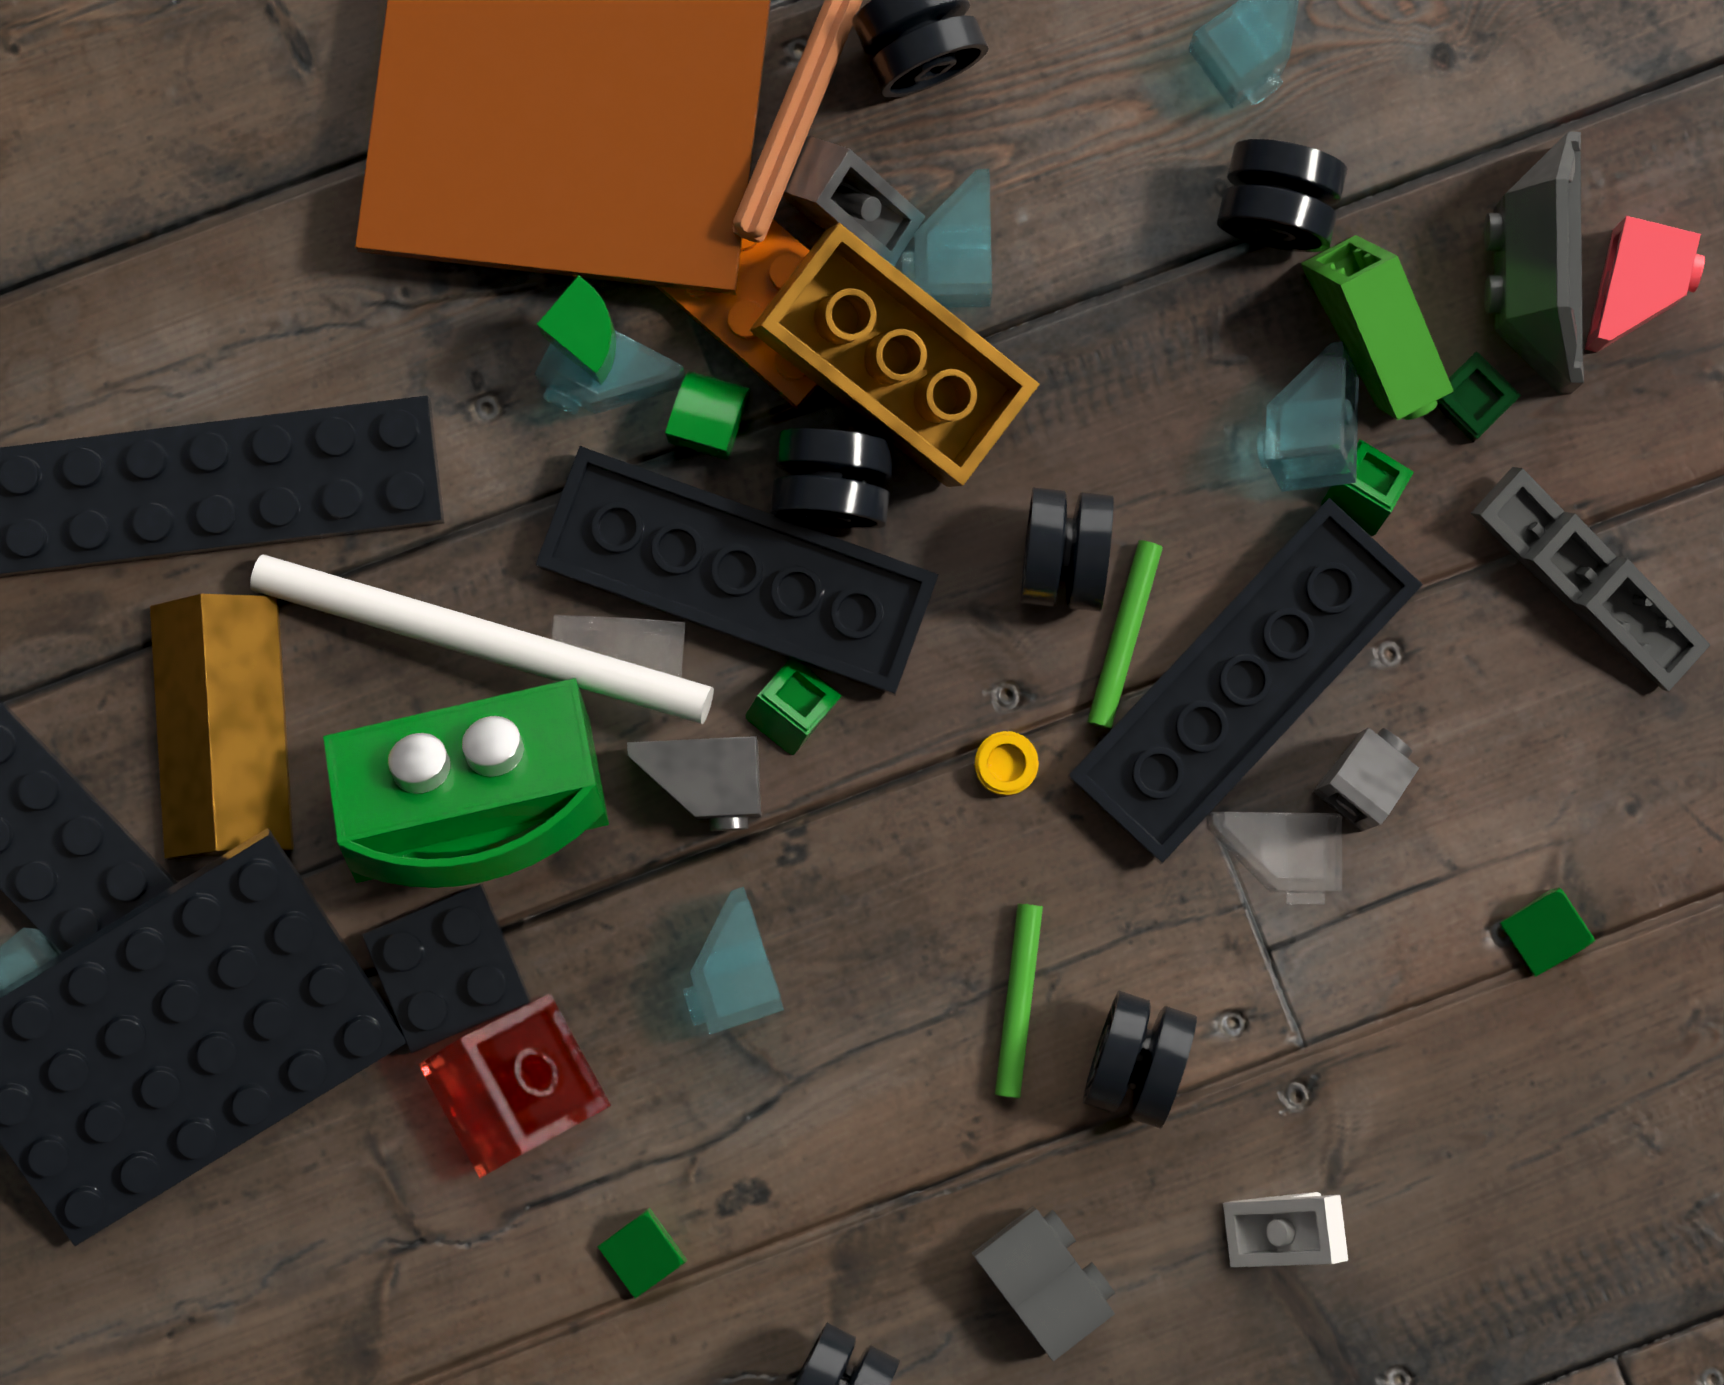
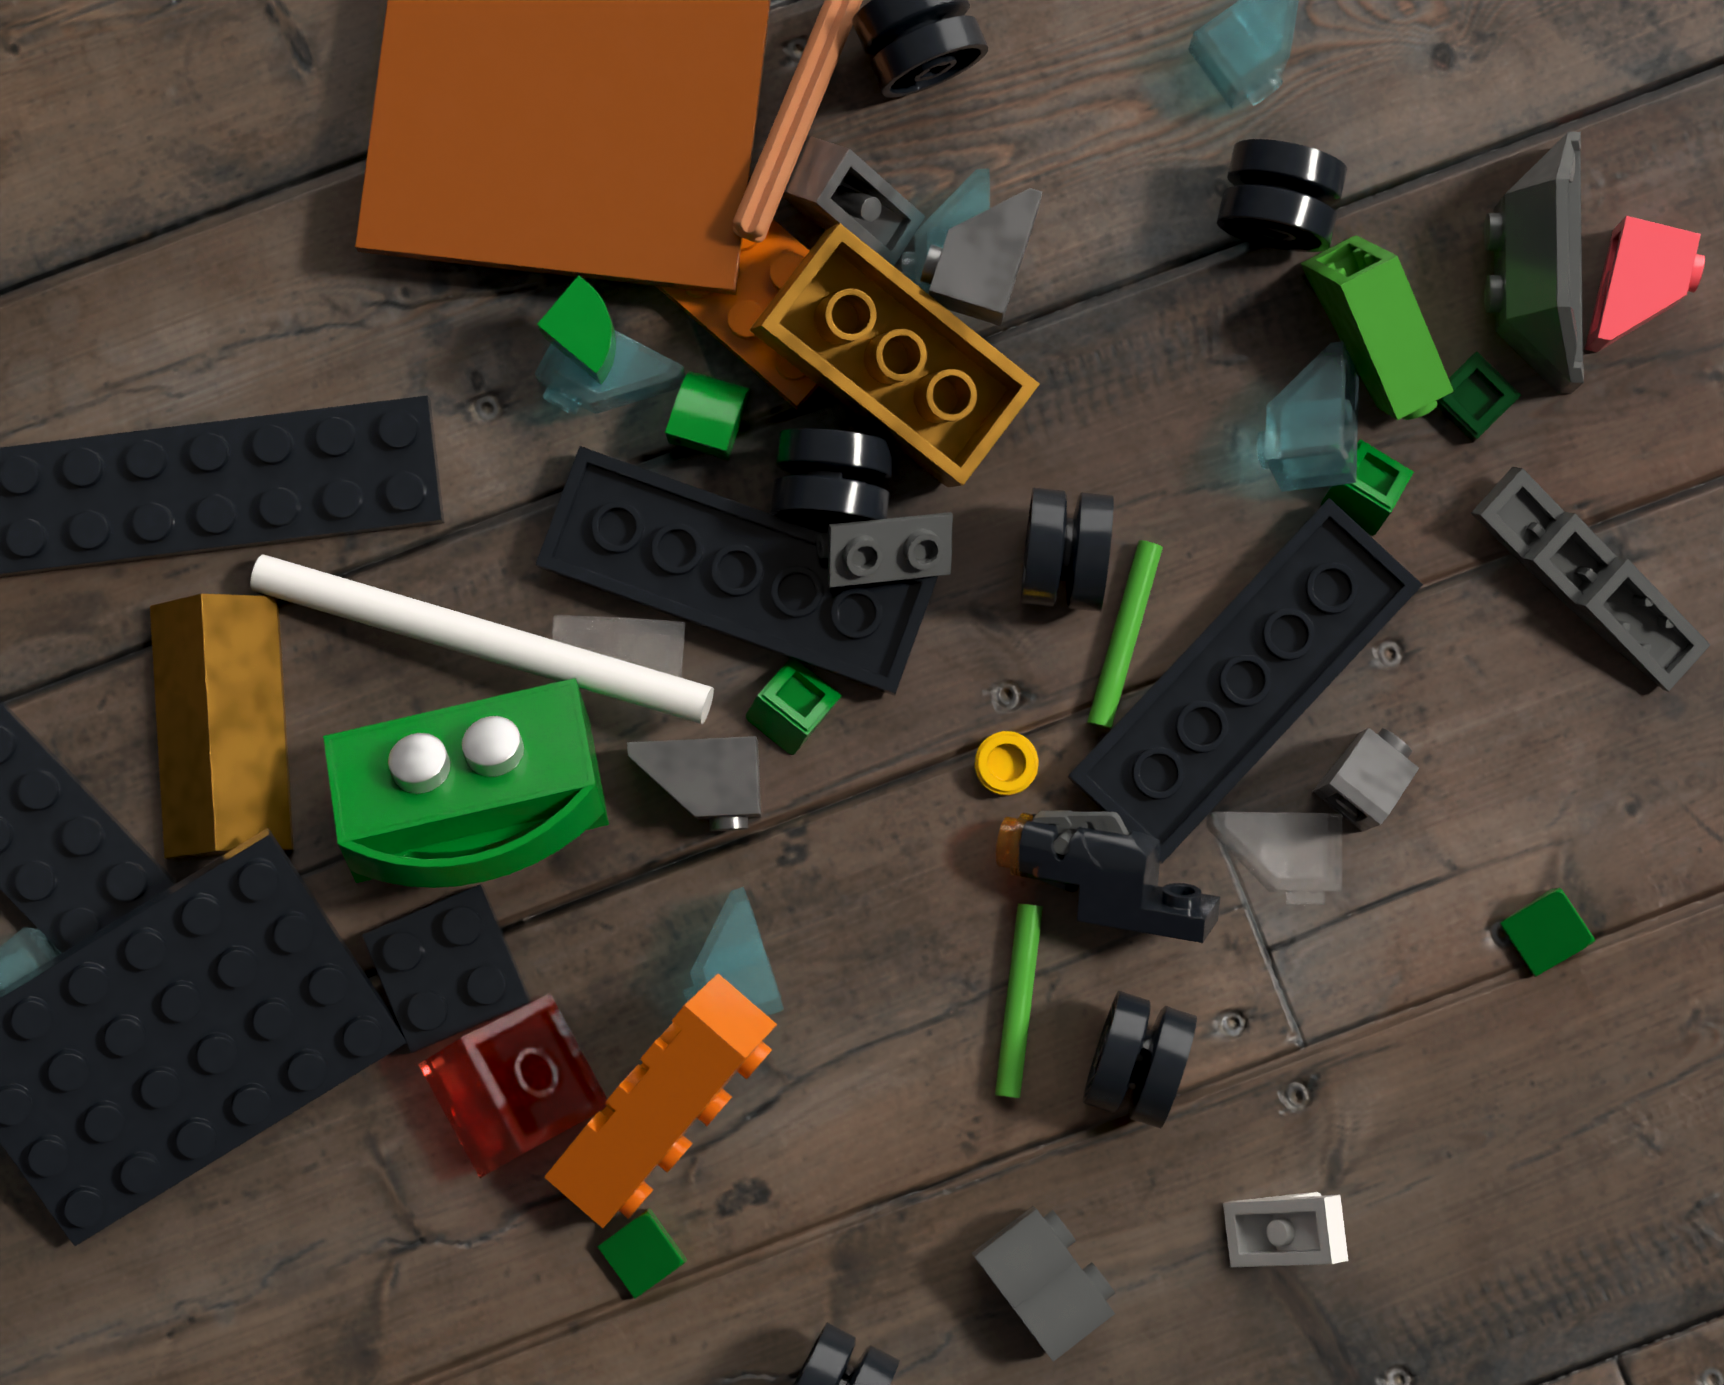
(661, 1100): none -> orange wedge
(887, 549): none -> dark grey hinge
(982, 259): none -> flat silver slope
(1111, 867): none -> black plate

